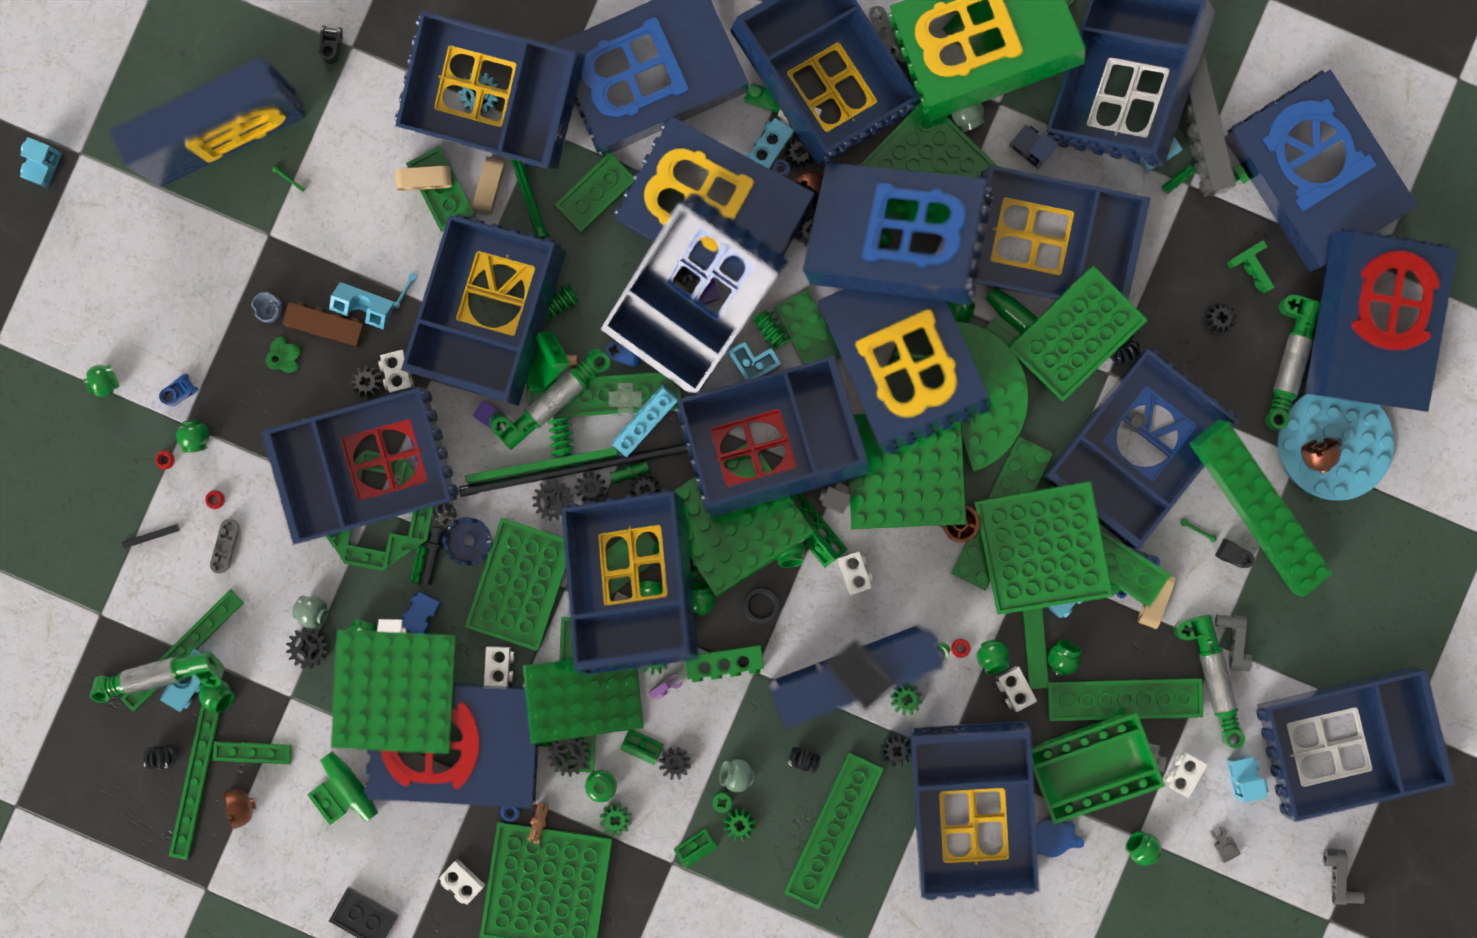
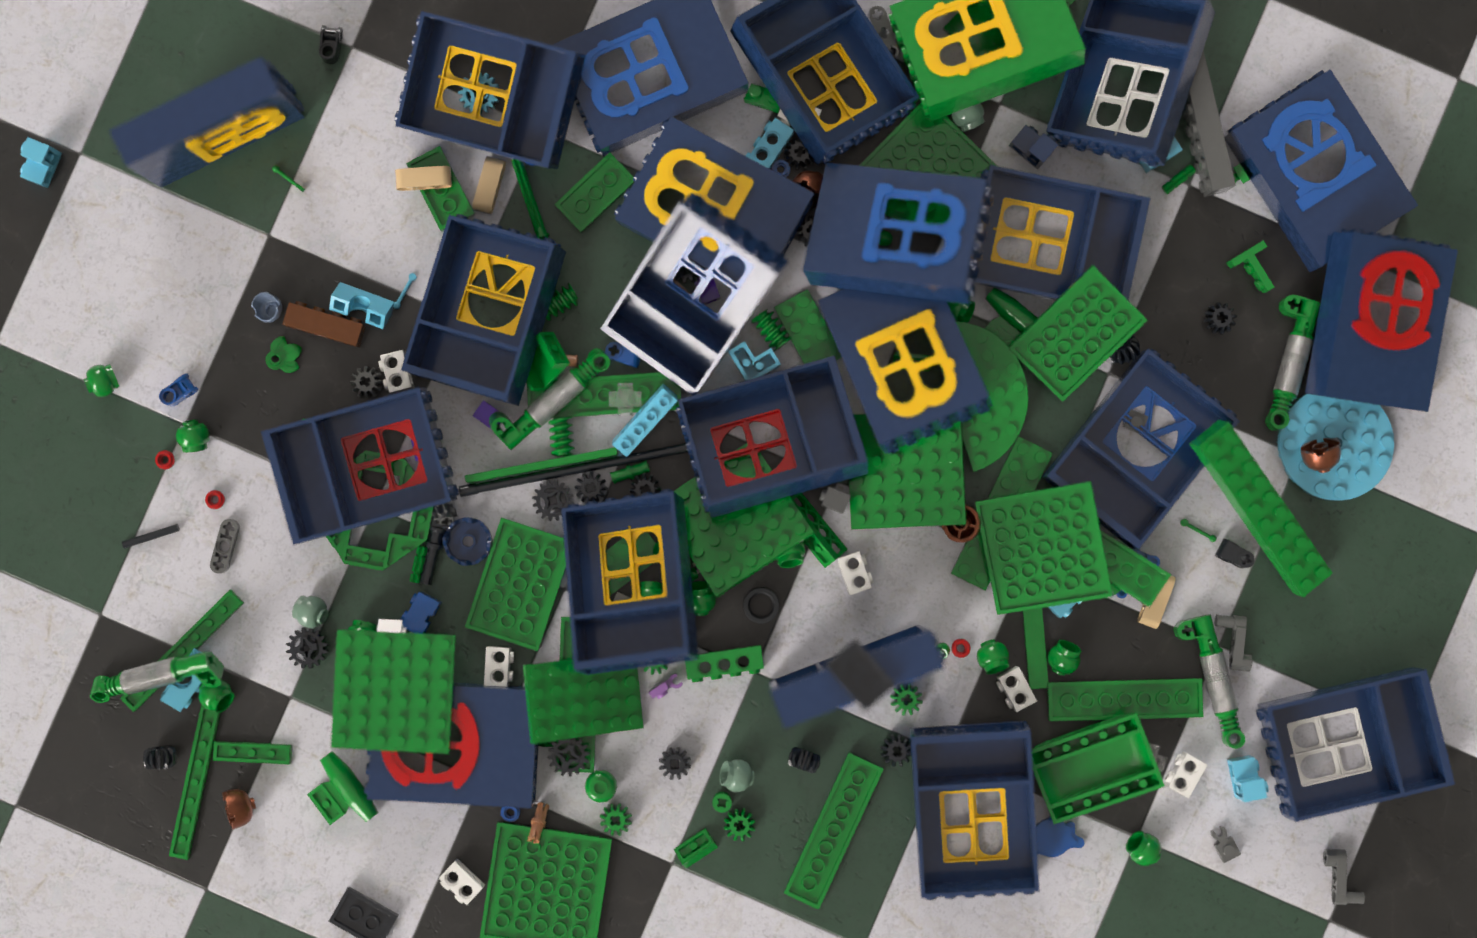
(641, 747): green slope -> none

